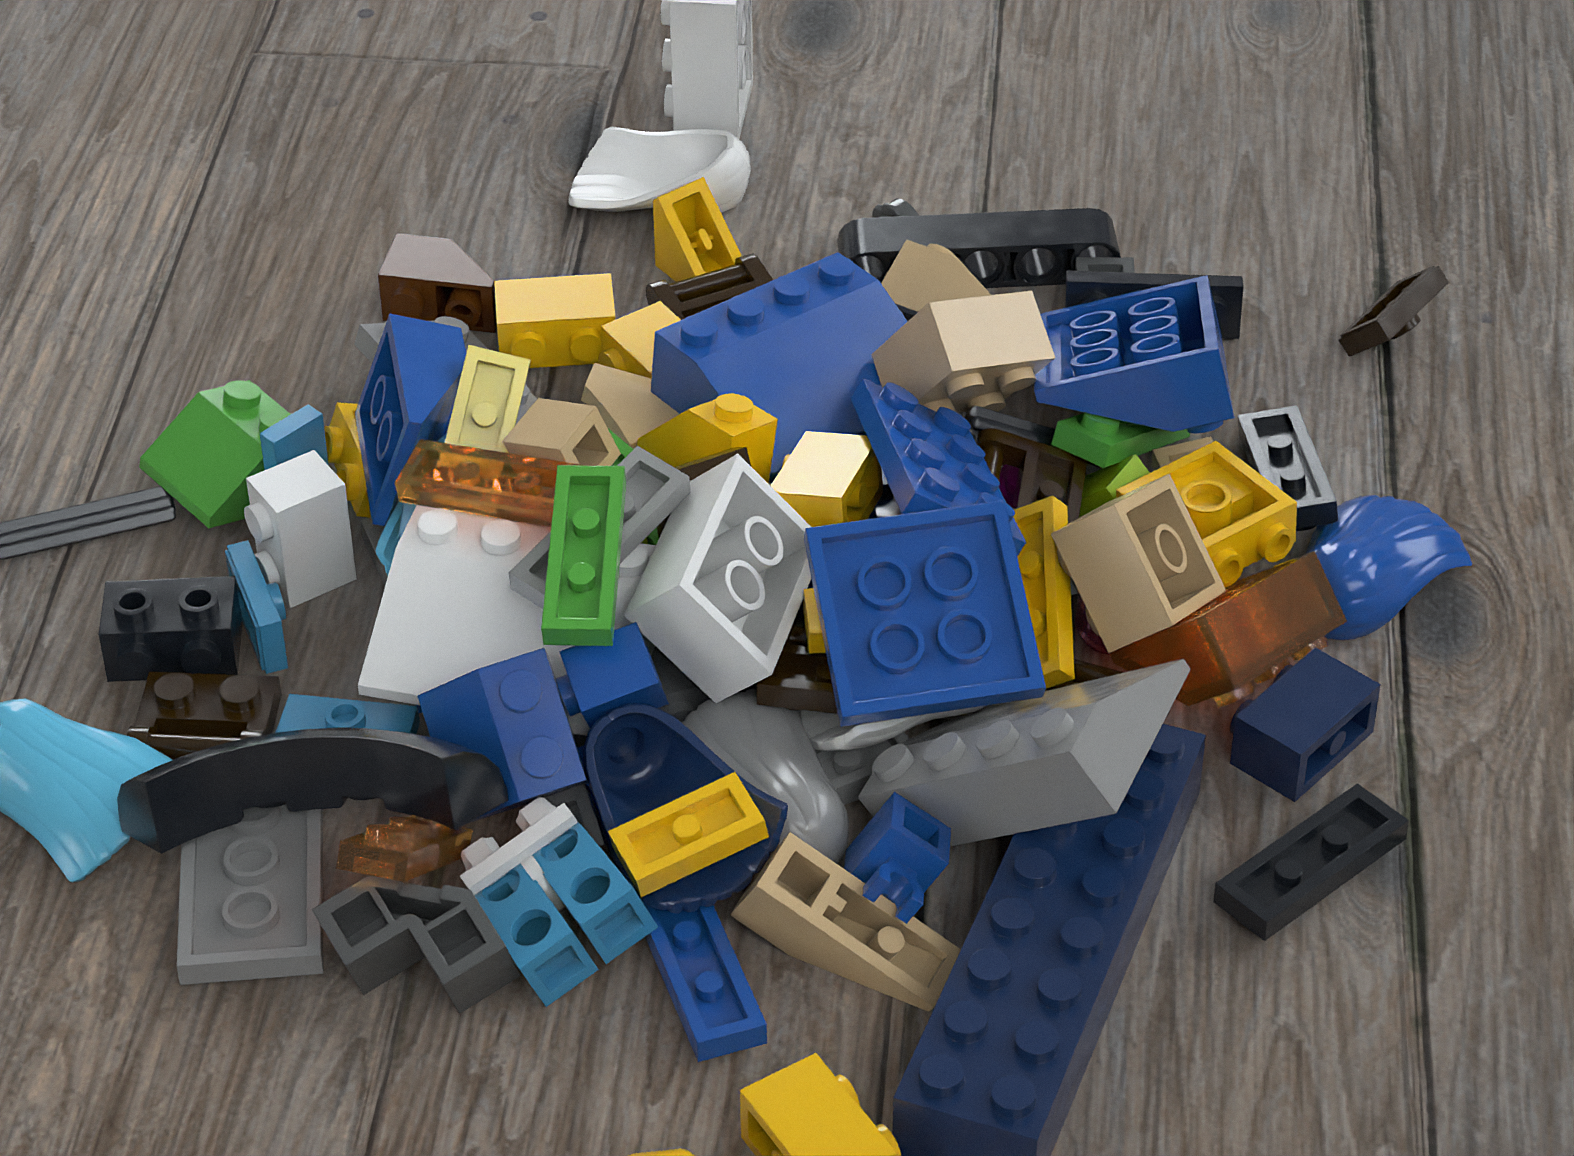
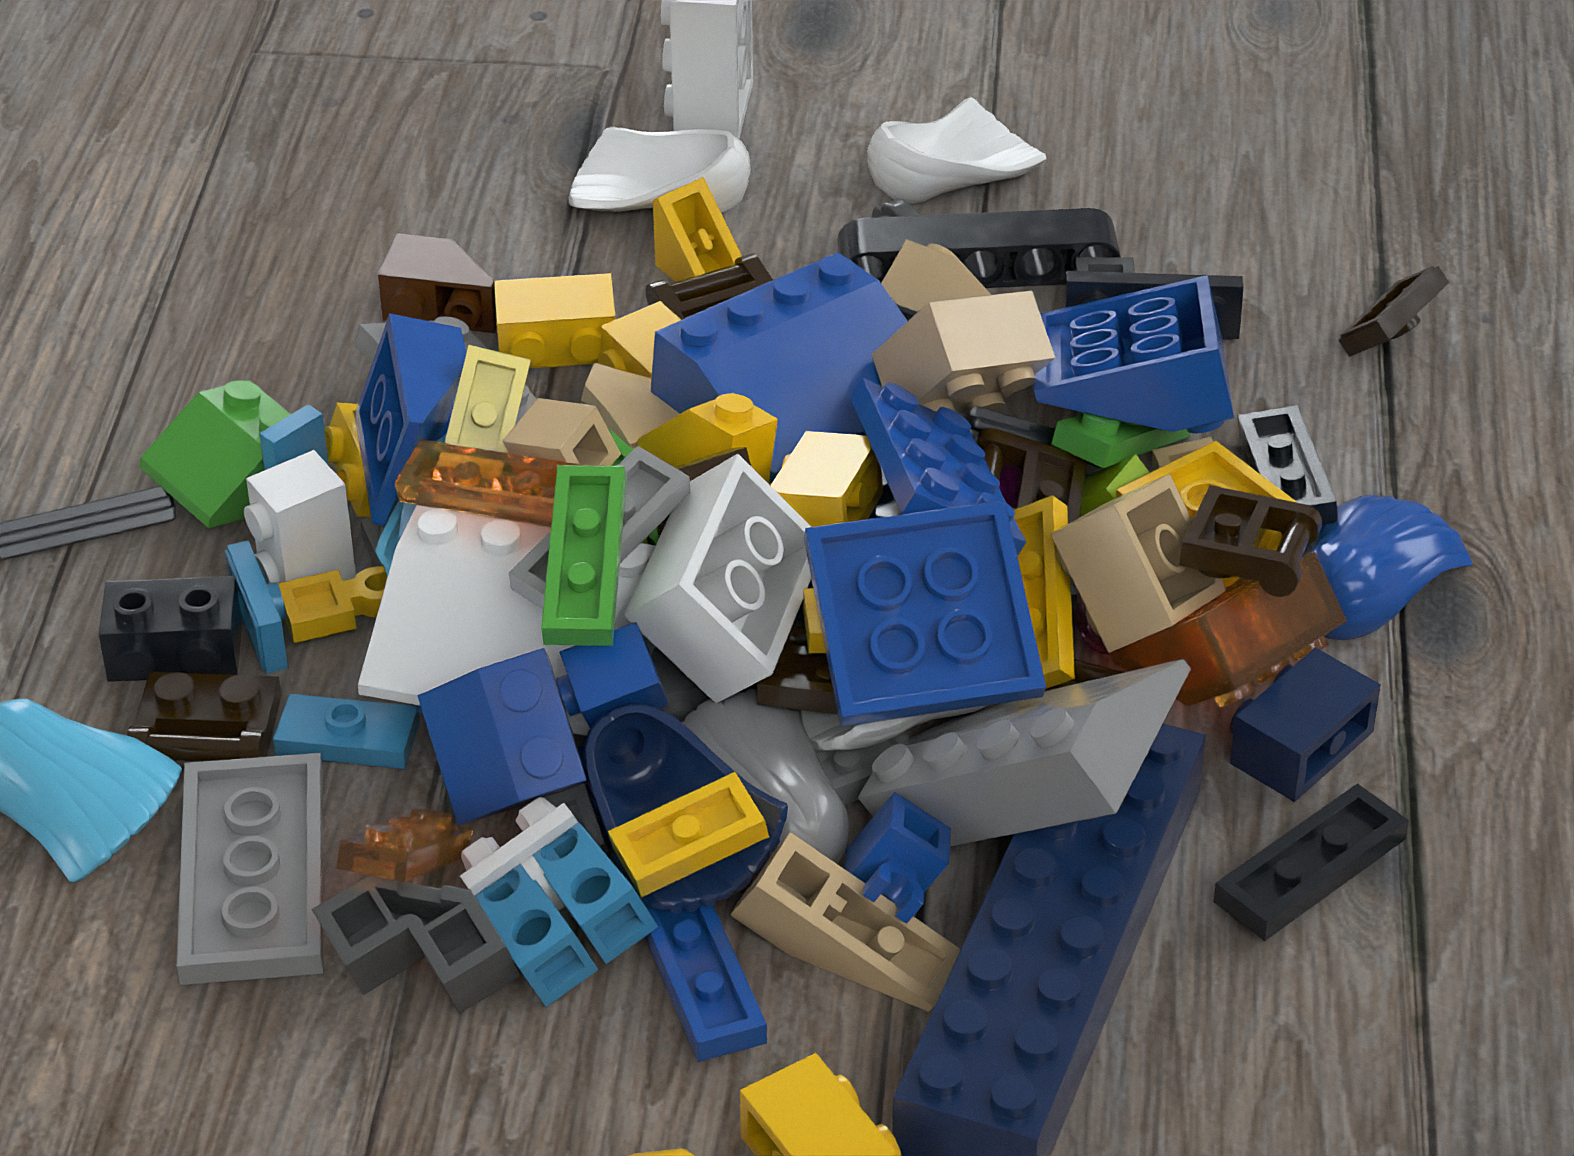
(308, 773): black brick -> none
(328, 605): none -> yellow plate
(947, 154): none -> white hair
(1229, 531): none -> dark brown plate

